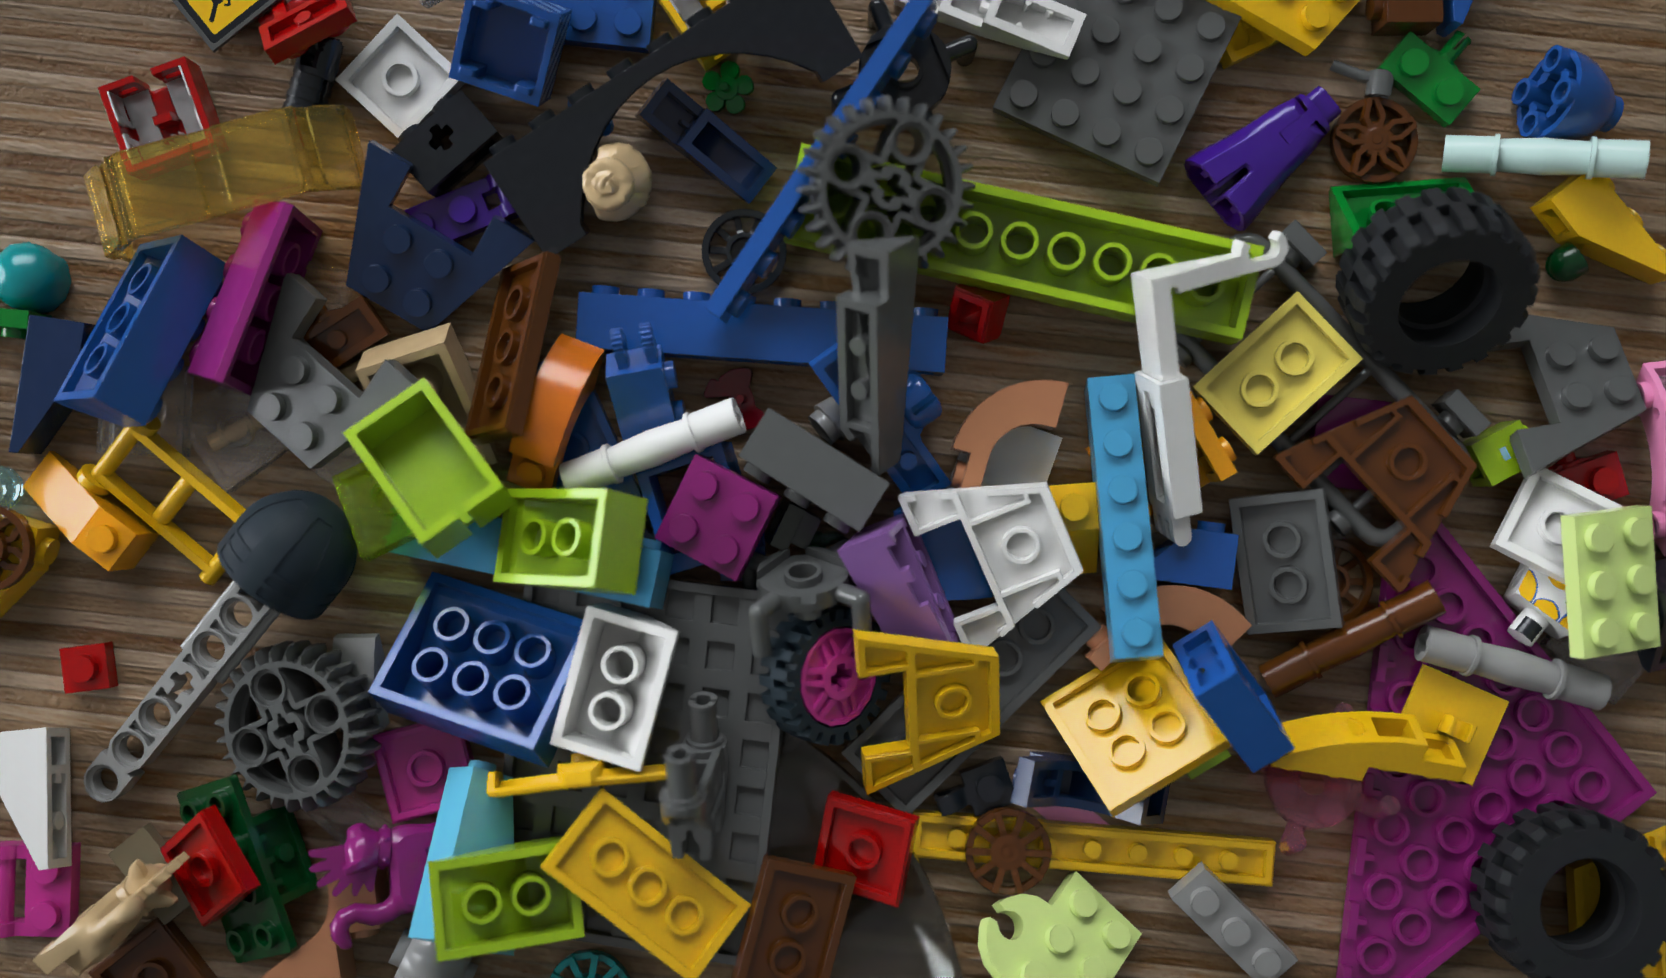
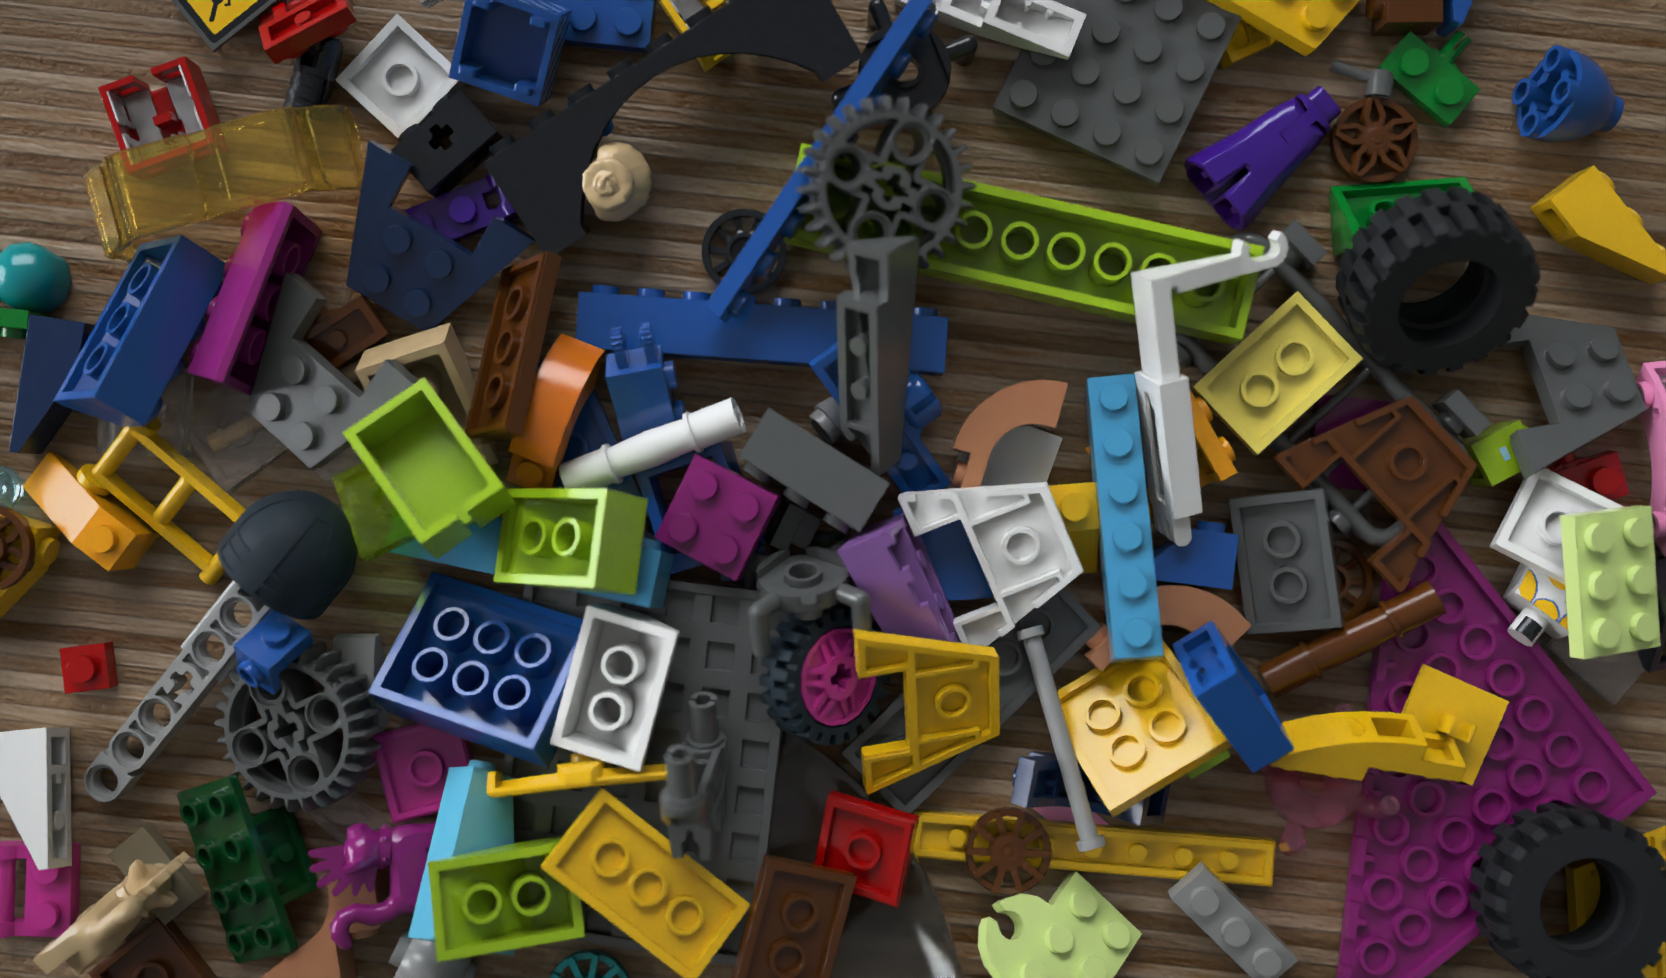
(217, 870): red tile -> none
(270, 649): none -> blue bracket
(705, 140): dark blue slope -> none
(727, 88): green plant -> none
(737, 385): dark red piece -> none
(977, 313): red slope -> none
(983, 787): black plate -> none
(1061, 739): none -> light grey bar
(1512, 667): light grey piece -> none
(1546, 156): light aqua piece -> none
(1566, 263): dark green hinge -> none

